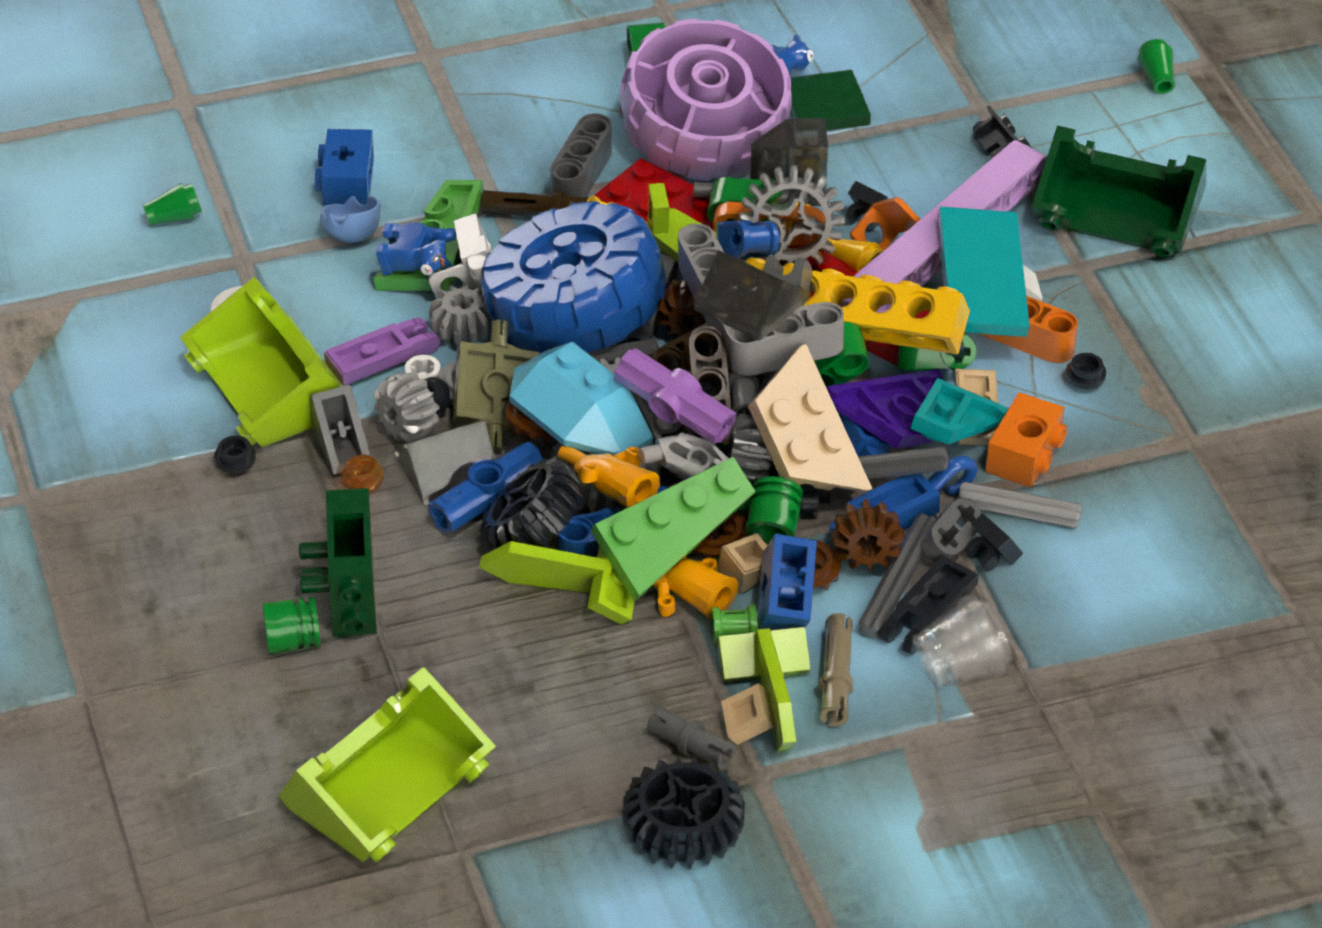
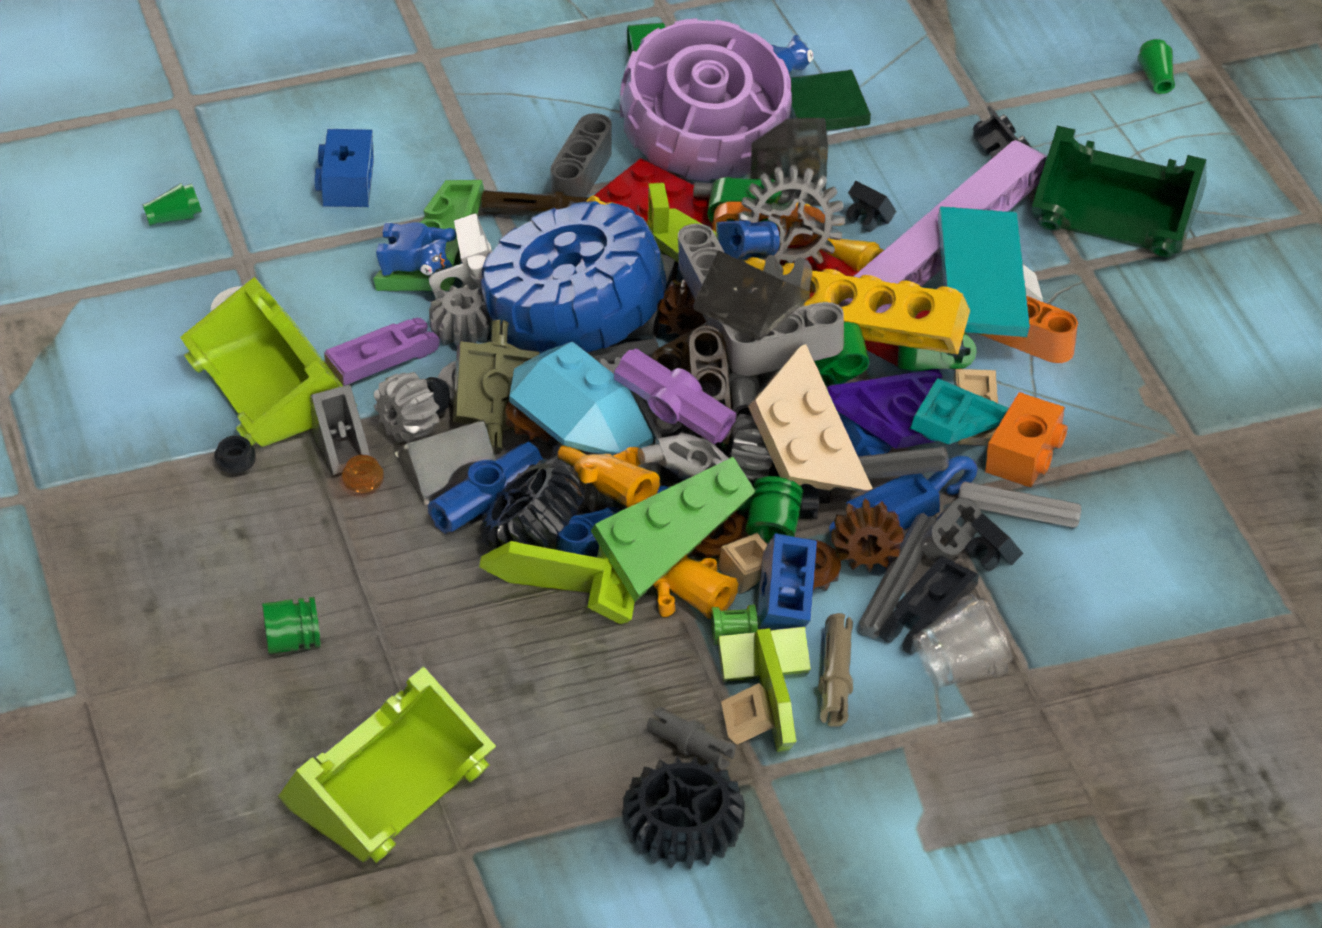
(349, 563): dark green piece -> none
(351, 220): medium blue hair -> none
(423, 366): white bush -> none
(892, 217): orange bracket -> none
(1086, 371): black plate -> none

